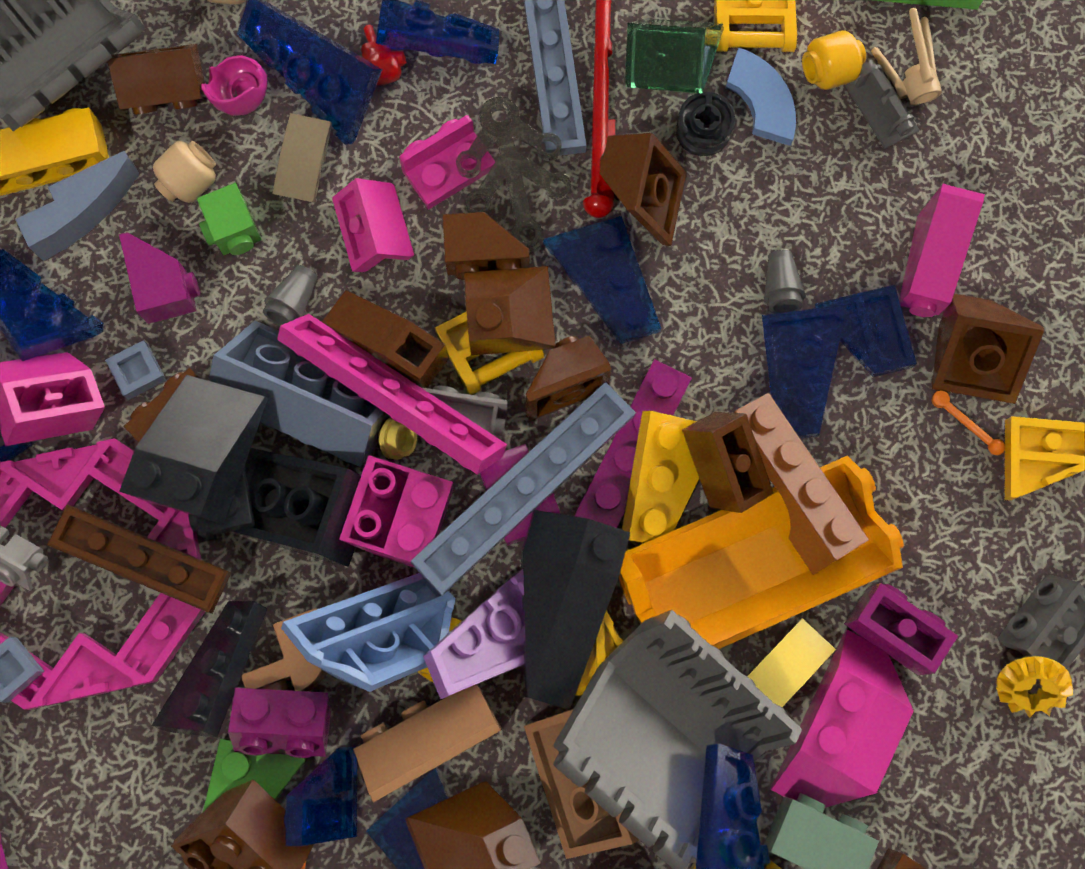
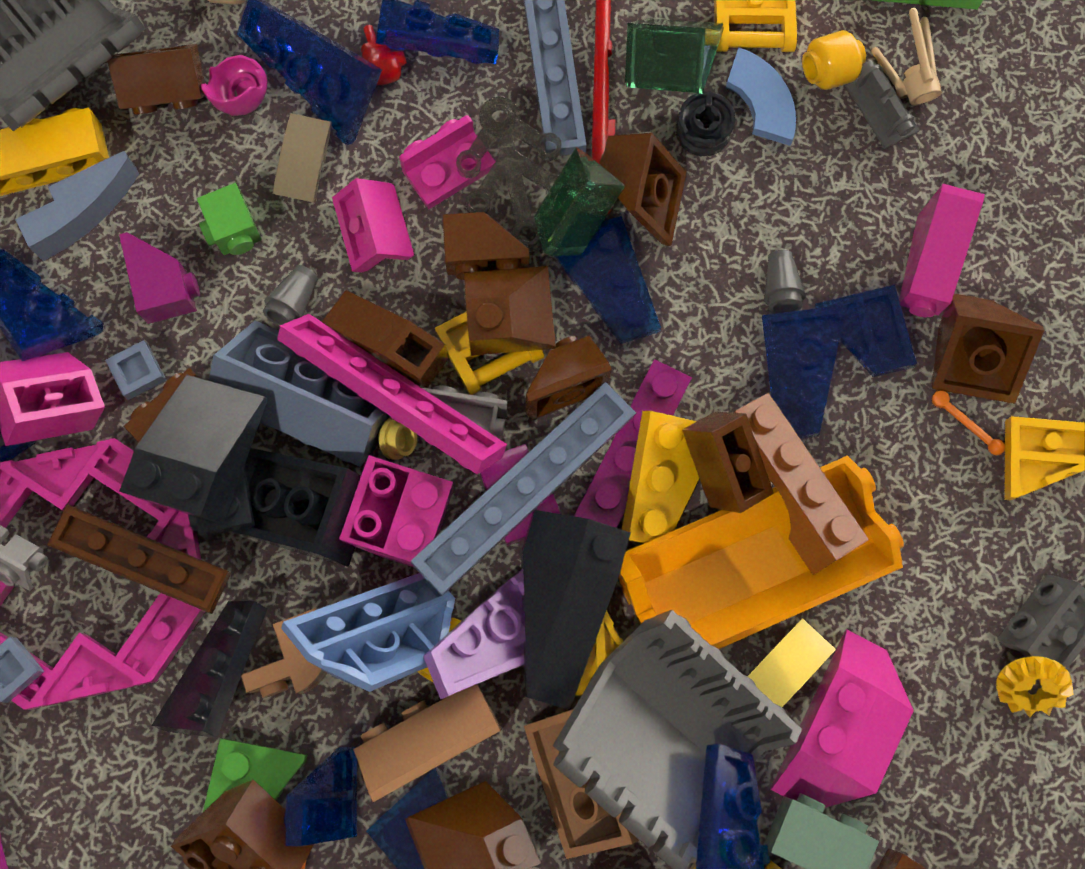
(184, 171): tan head -> none
(280, 722): magenta brick -> none
(576, 205): none -> clear green slope
(901, 629): magenta brick -> none

